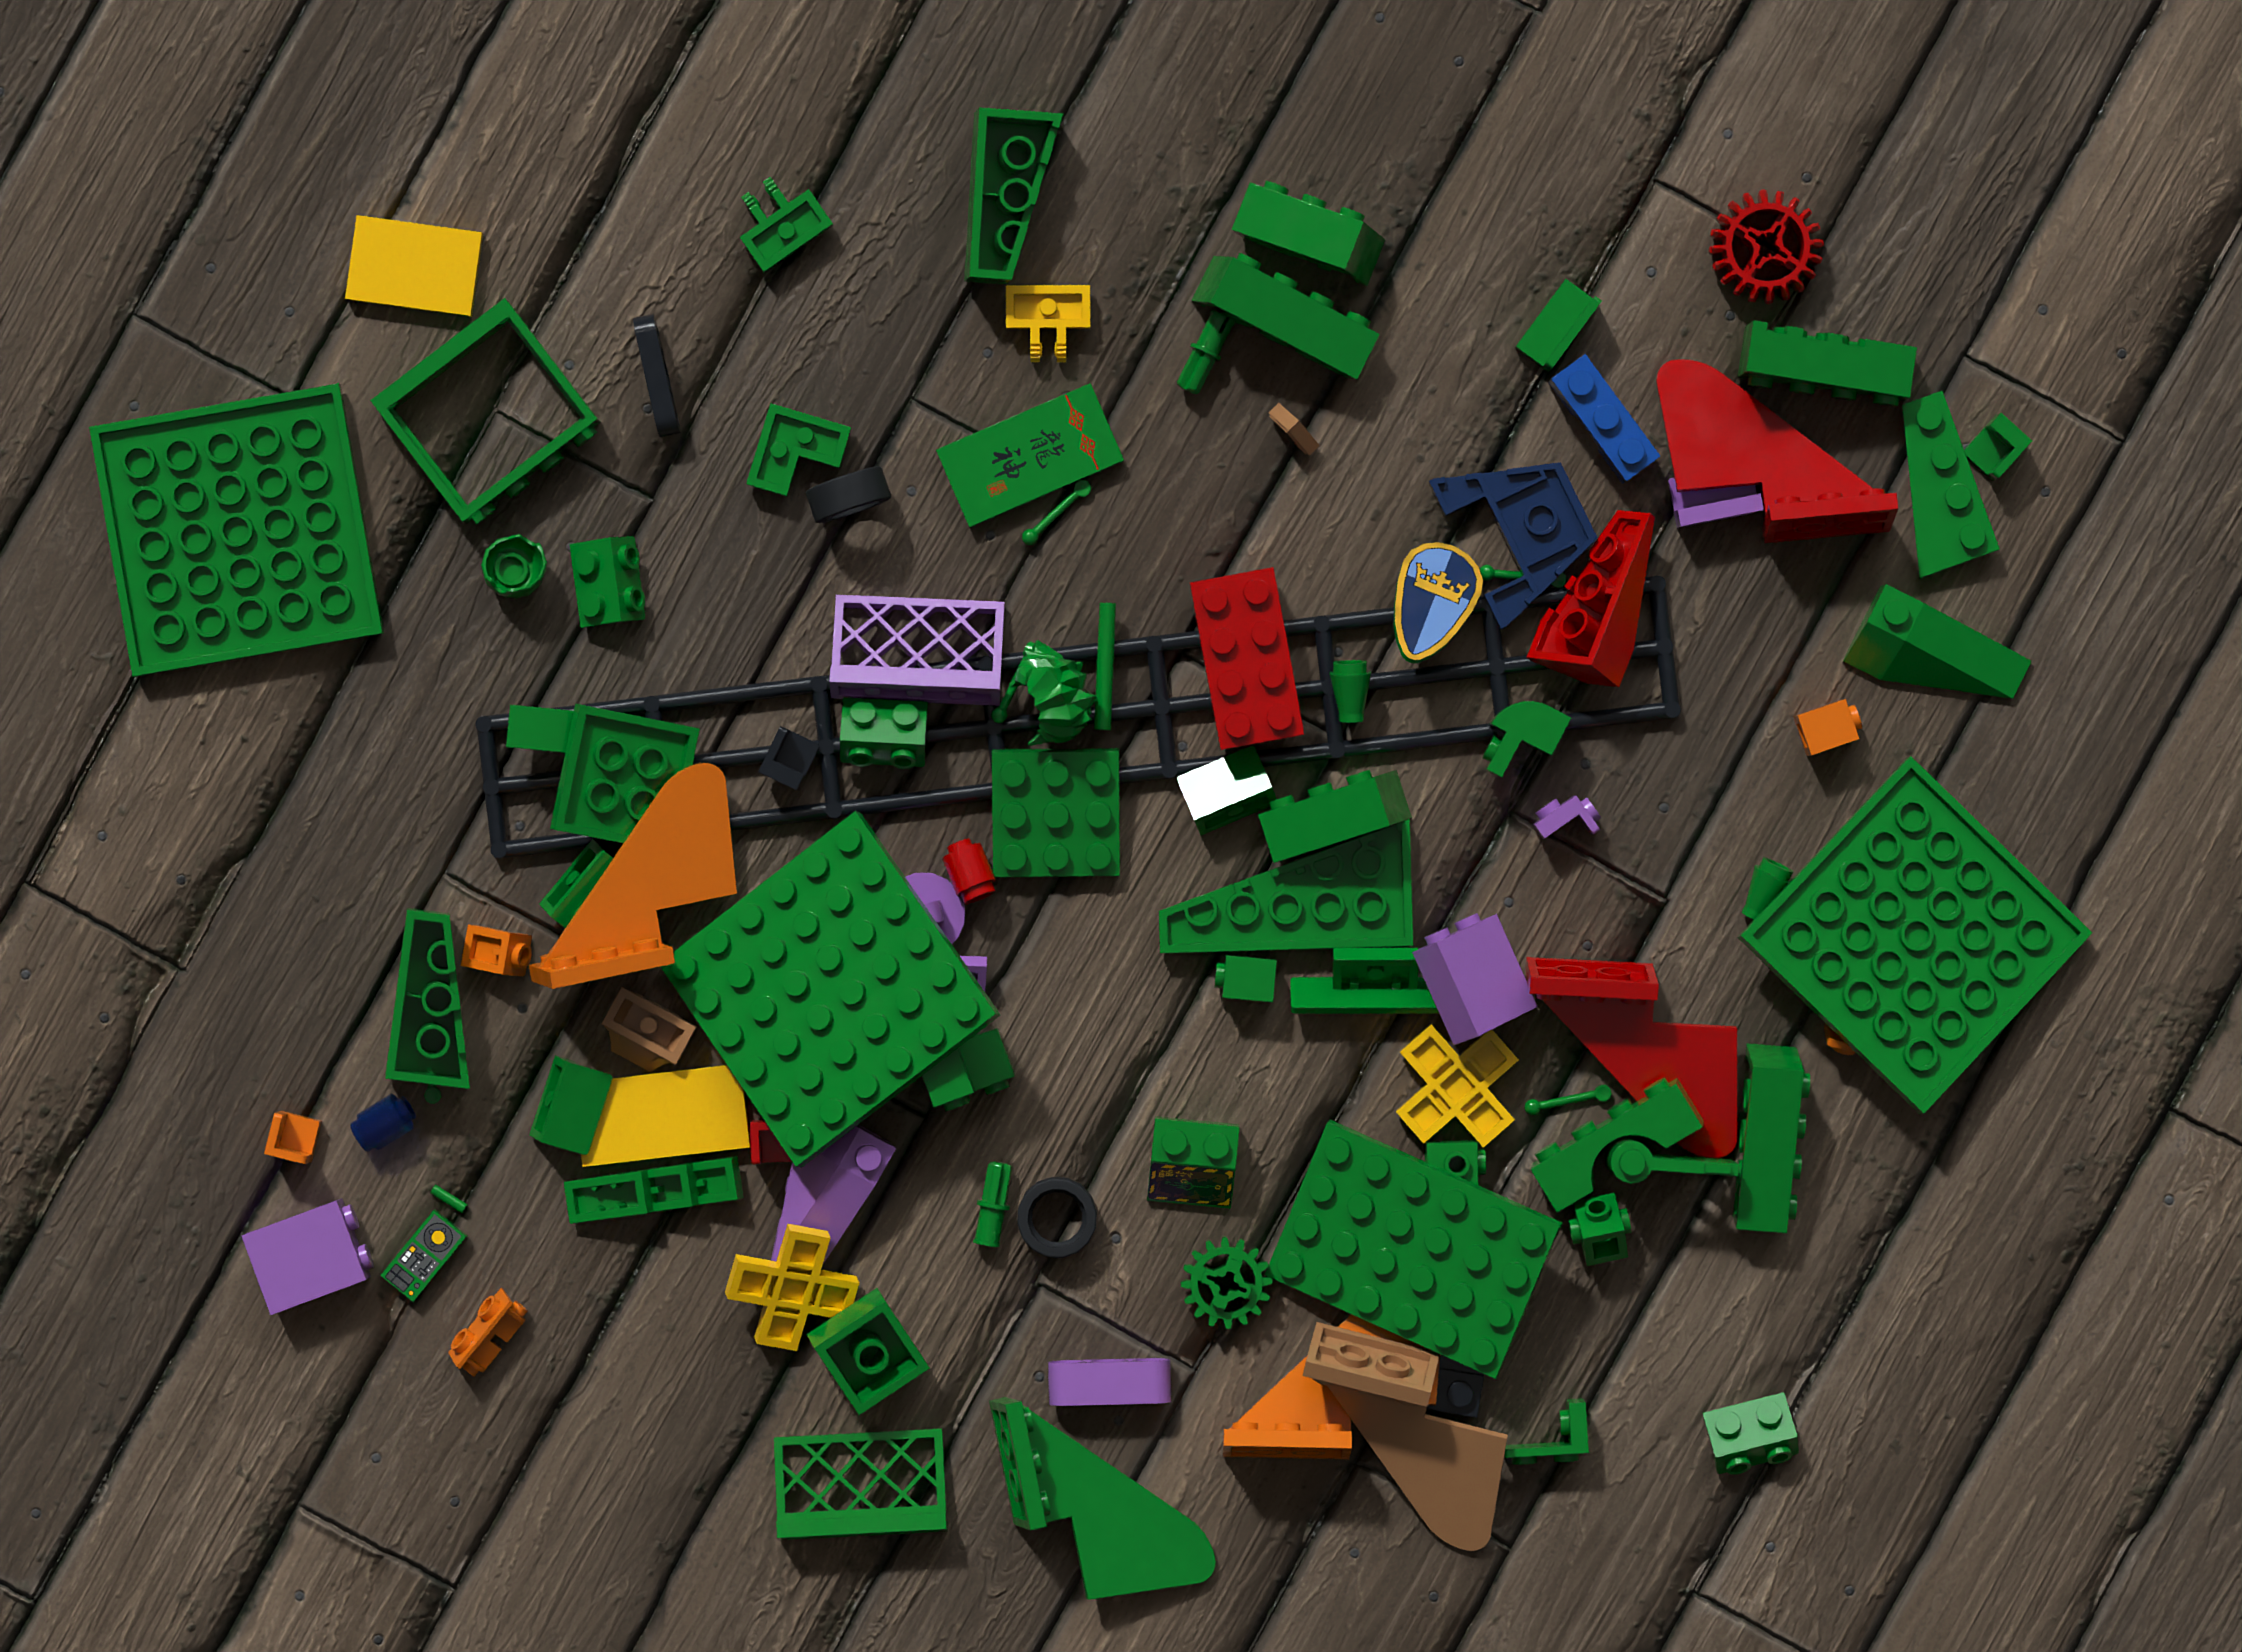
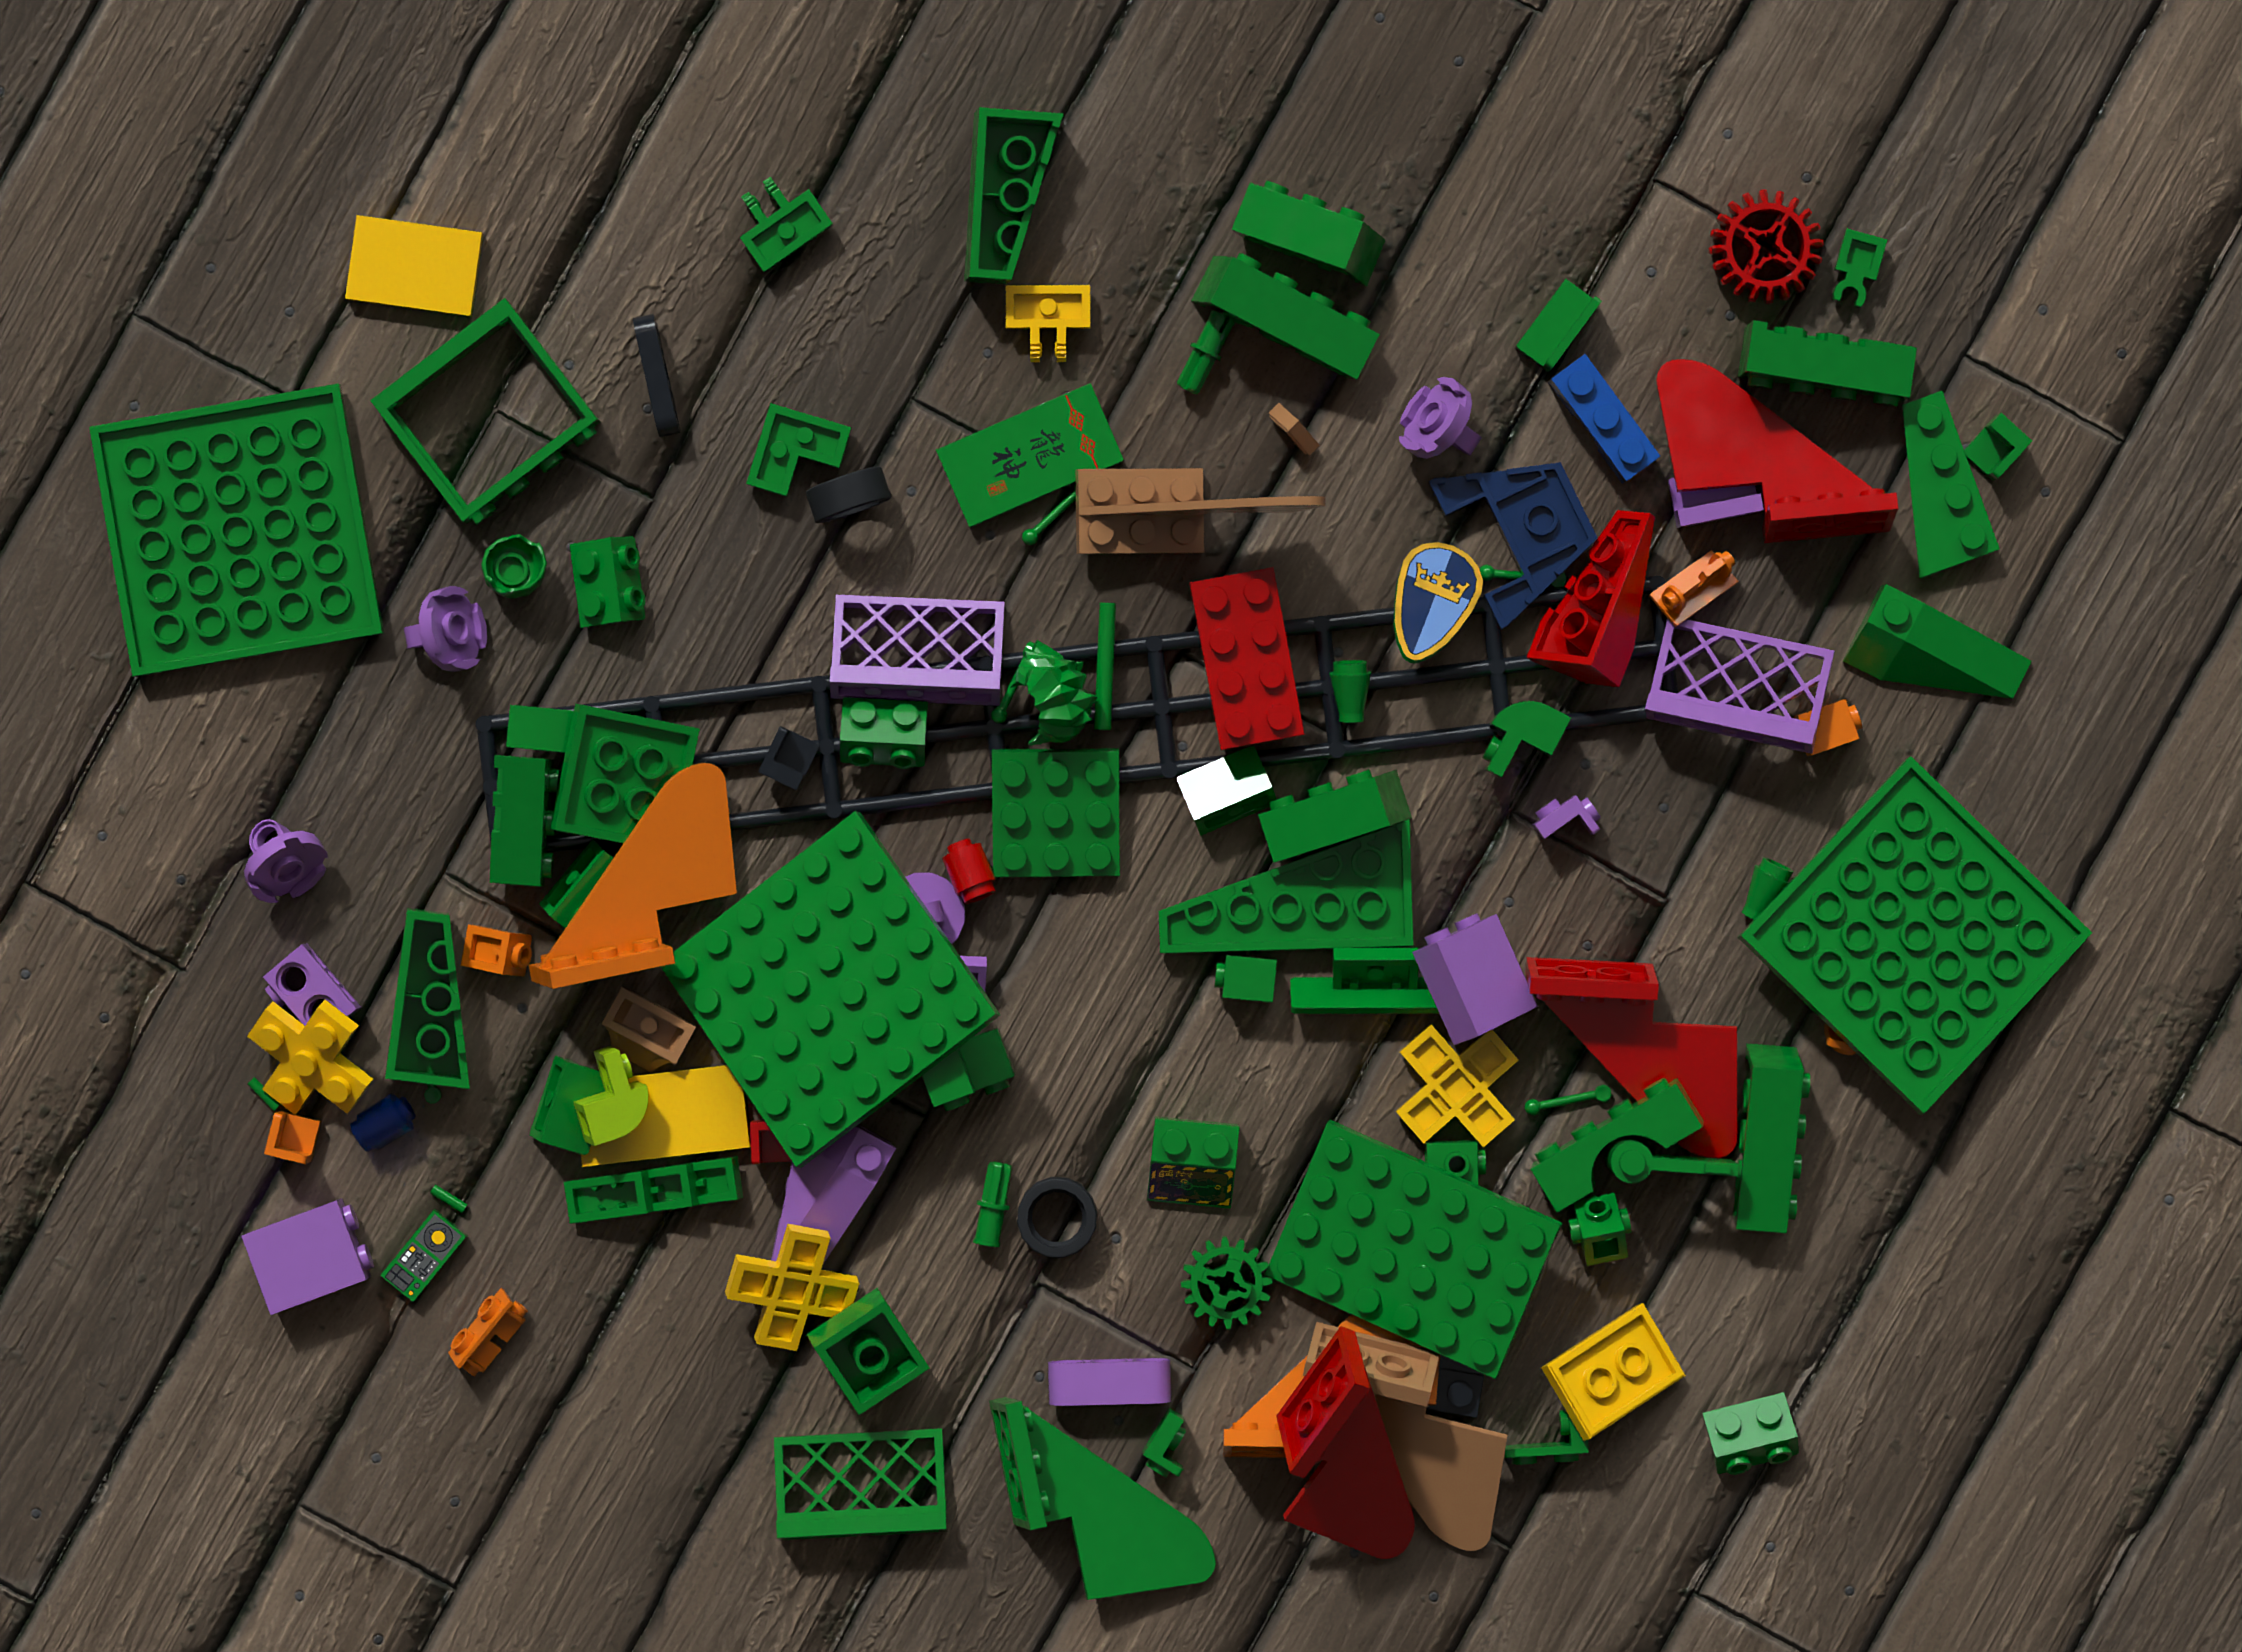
(257, 1087): none -> green piece
(284, 863): none -> medium lavender tile
(310, 1057): none -> yellow plate
(319, 985): none -> medium lavender brick
(449, 629): none -> medium lavender tile
(522, 820): none -> green wedge
(619, 1107): none -> lime brick
(1157, 510): none -> medium nougat piece
(1166, 1435): none -> green bracket
(1358, 1486): none -> red piece
(1438, 420): none -> medium lavender tile
(1613, 1371): none -> yellow tile
(1695, 586): none -> orange hinge
(1735, 720): none -> medium lavender fence
(1859, 260): none -> green plate

